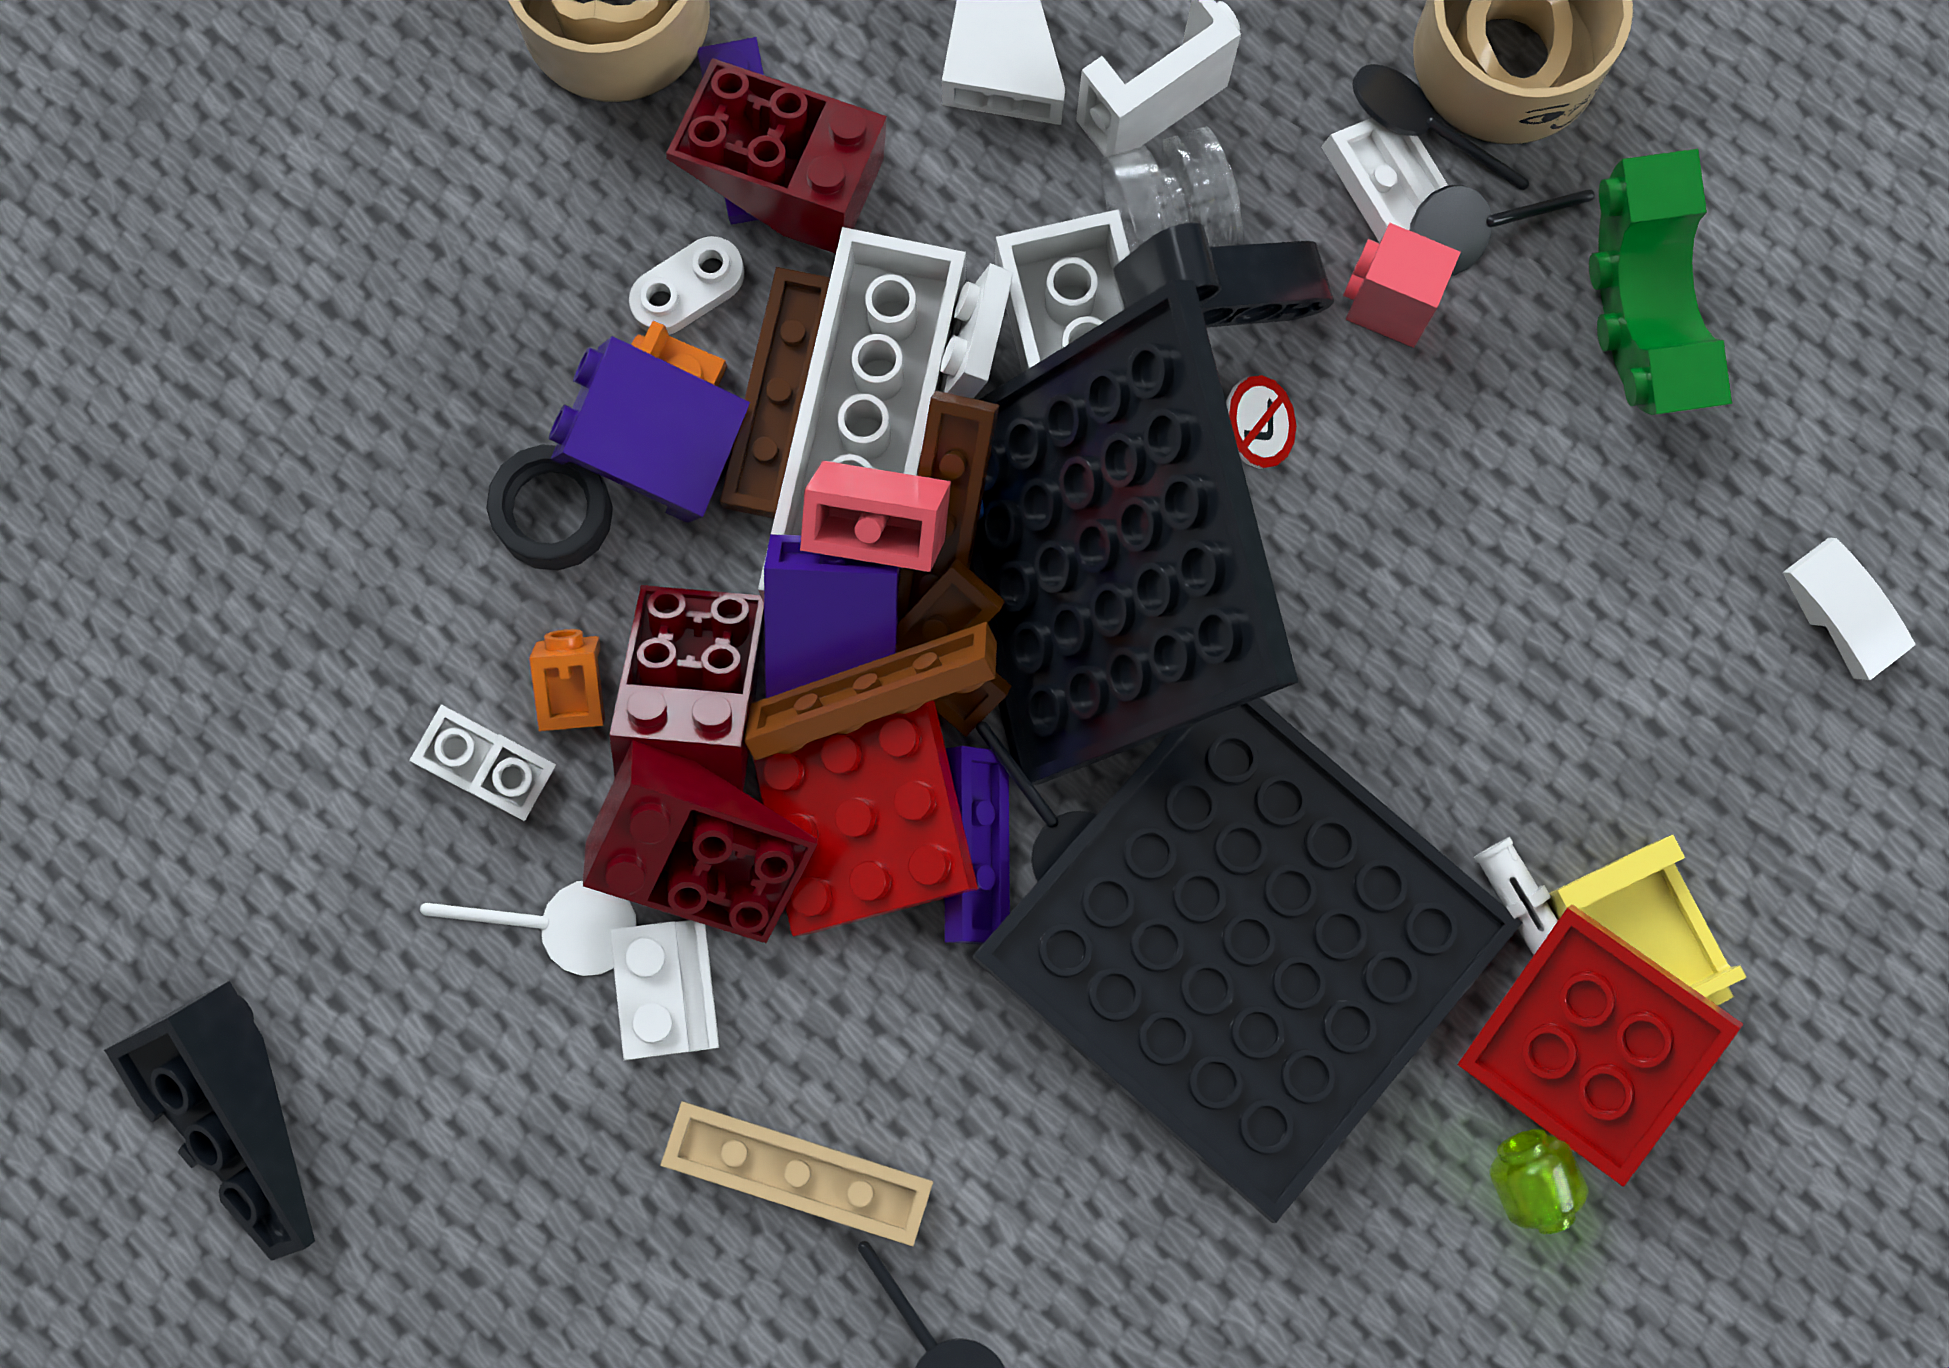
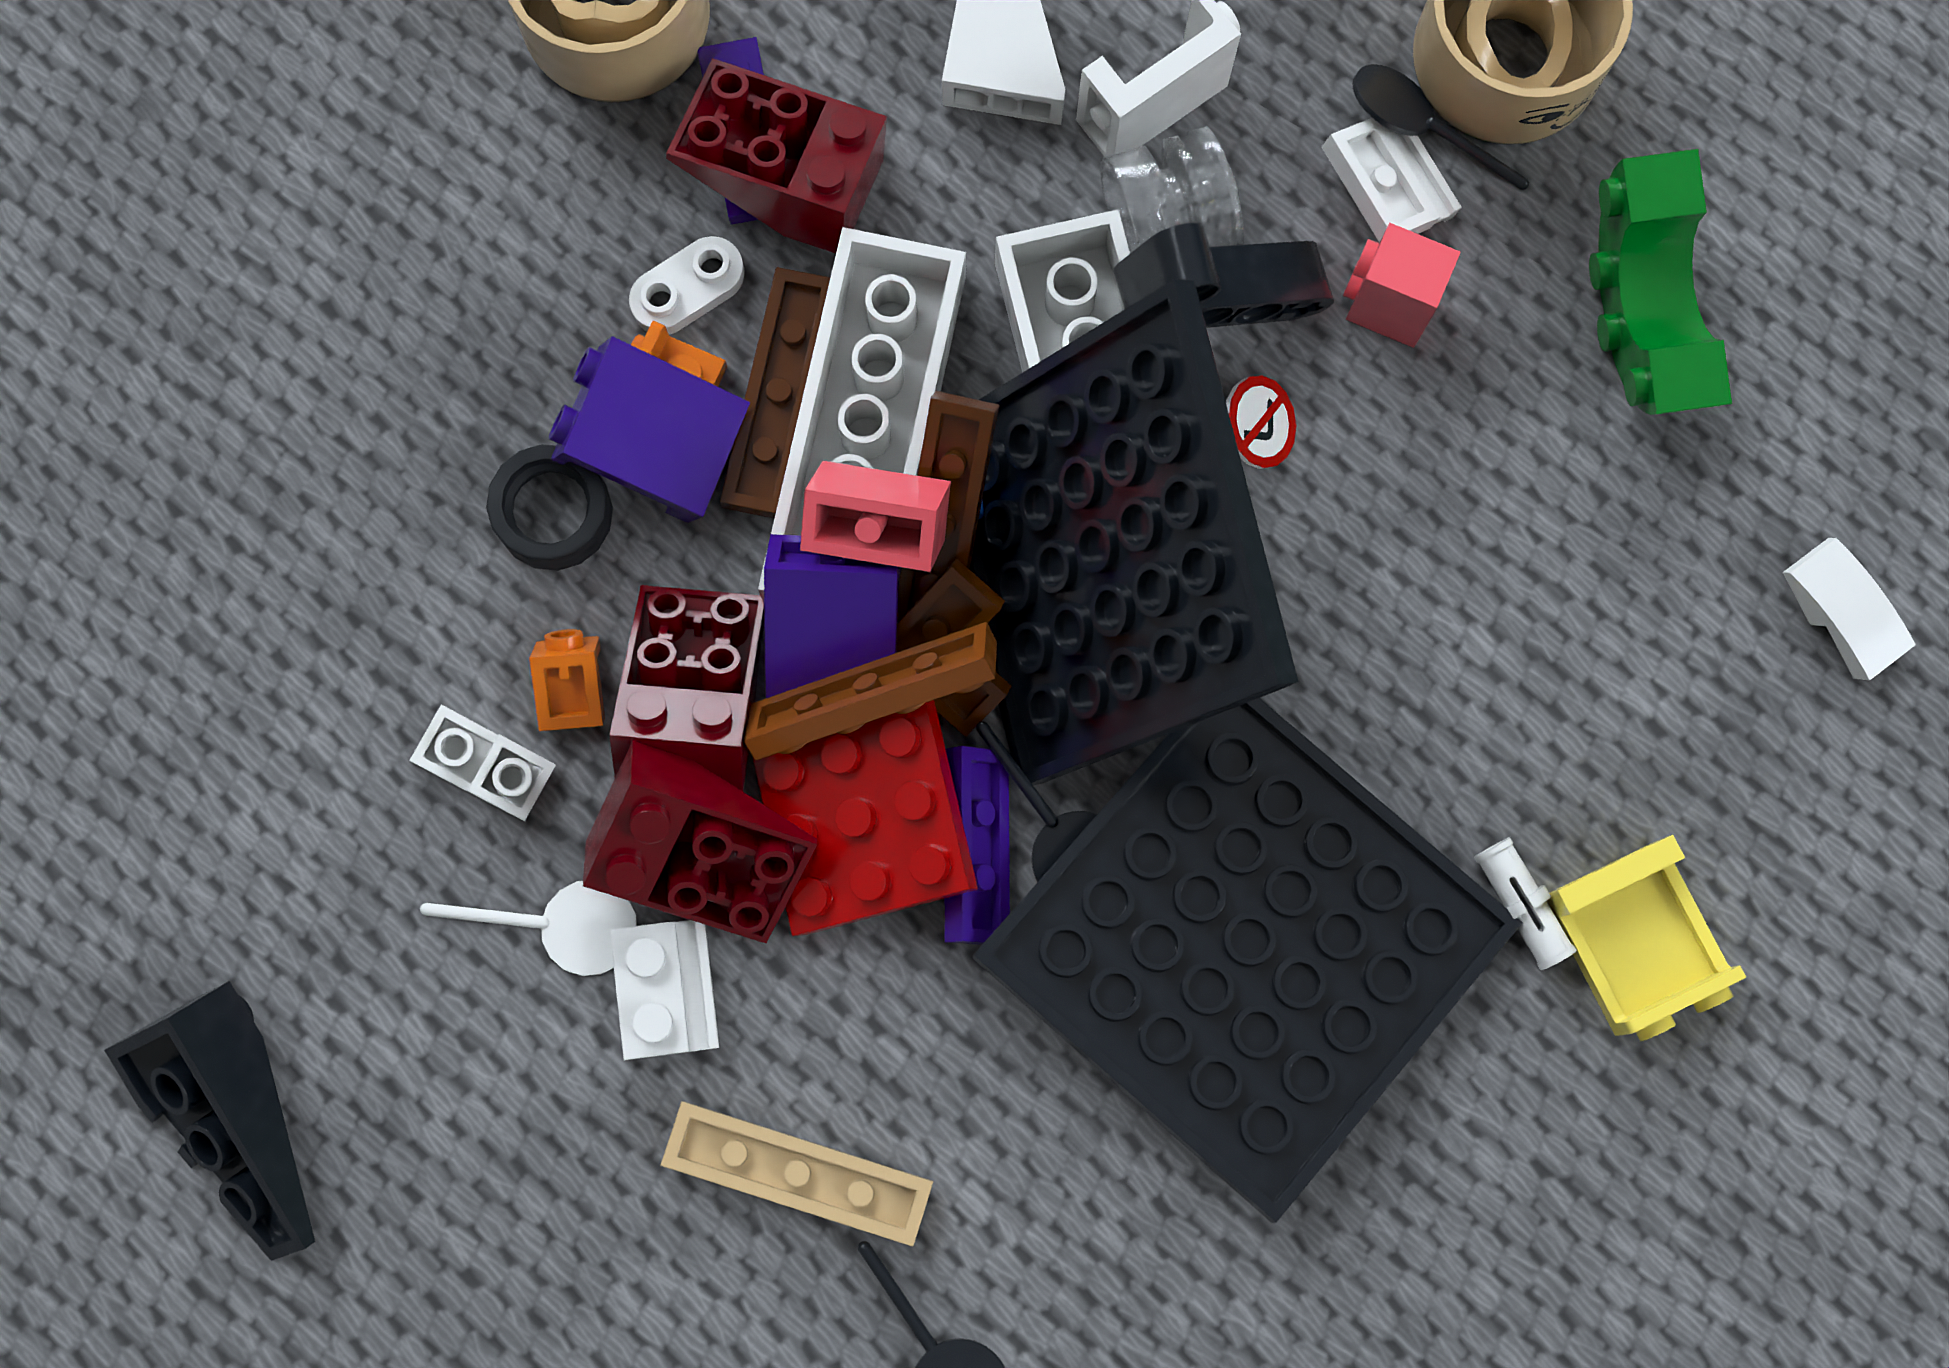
(975, 333): white plate -> none
(1465, 223): black piece -> none
(1538, 1181): clear neon green head -> none
(1599, 1044): red plate -> none

